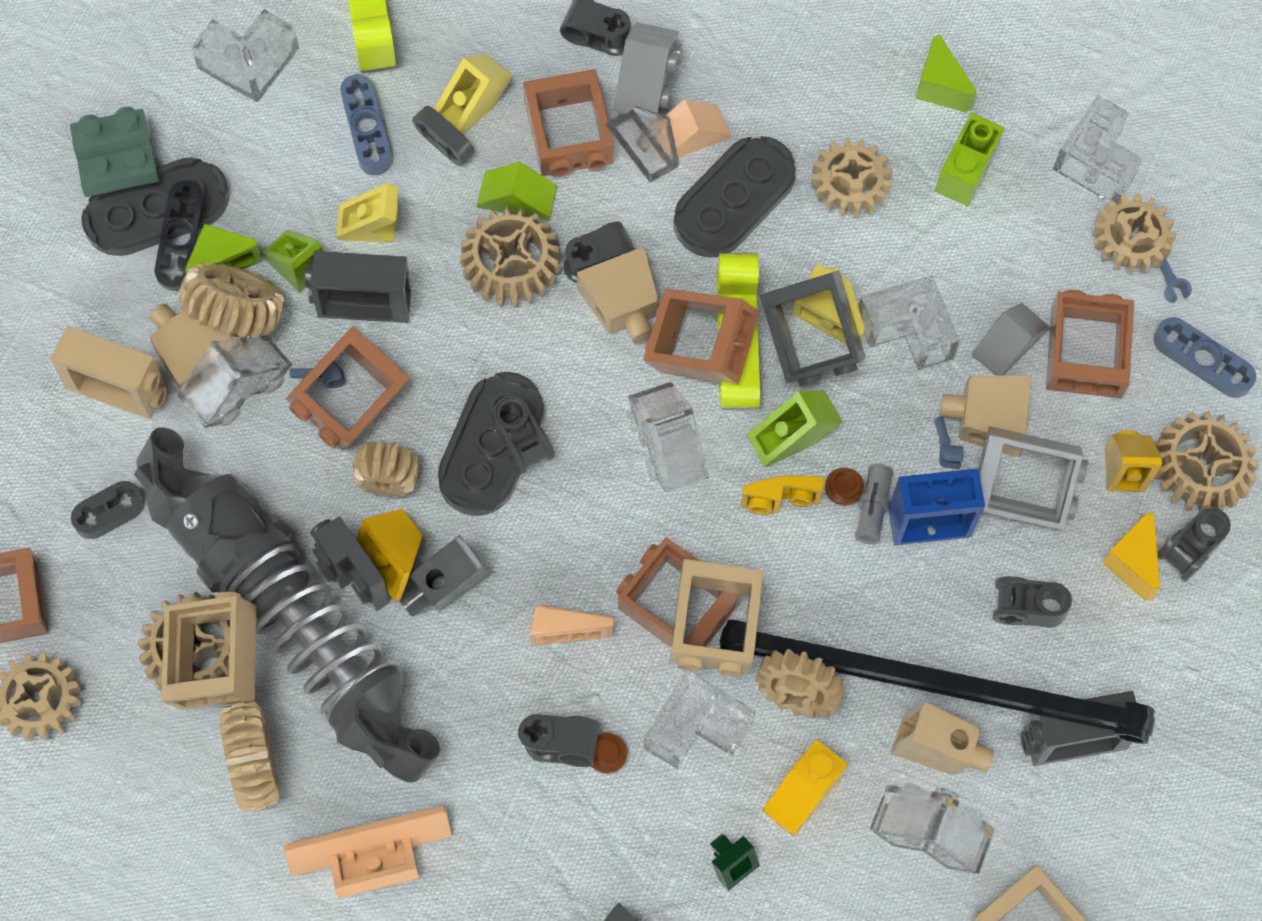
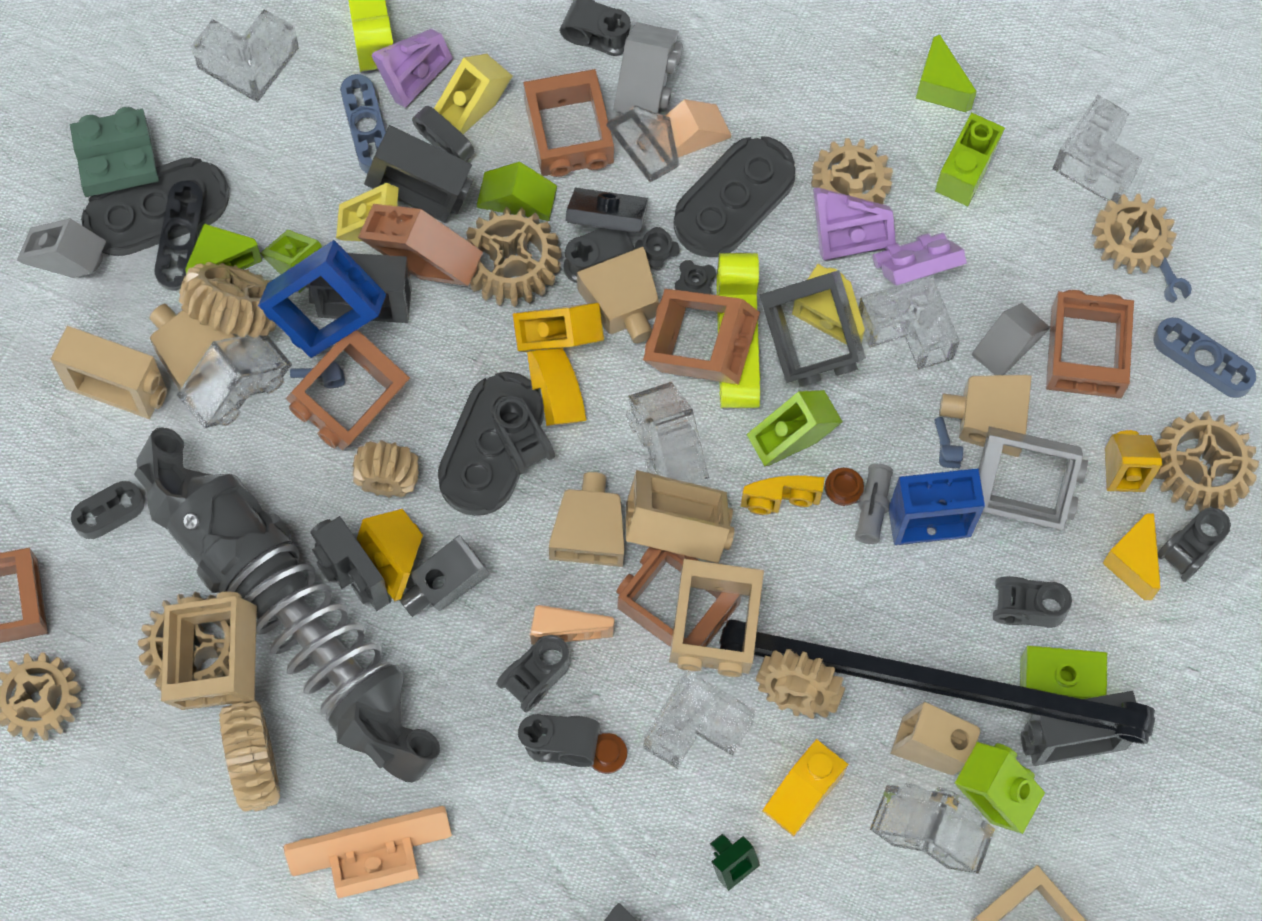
(63, 248): none -> light grey slope
(344, 277): none -> blue window
(412, 64): none -> lavender wing
(422, 172): none -> dark grey window
(430, 246): none -> nougat window
(534, 673): none -> dark grey piece
(558, 327): none -> yellow slope
(558, 384): none -> yellow slope
(589, 525): none -> tan torso
(607, 210): none -> black plate
(658, 237): none -> dark grey plate
(678, 517): none -> tan window
(690, 270): none -> dark grey plate
(851, 224): none -> lavender wing
(919, 258): none -> lavender plate
(1000, 786): none -> lime brick
(1064, 671): none -> lime brick

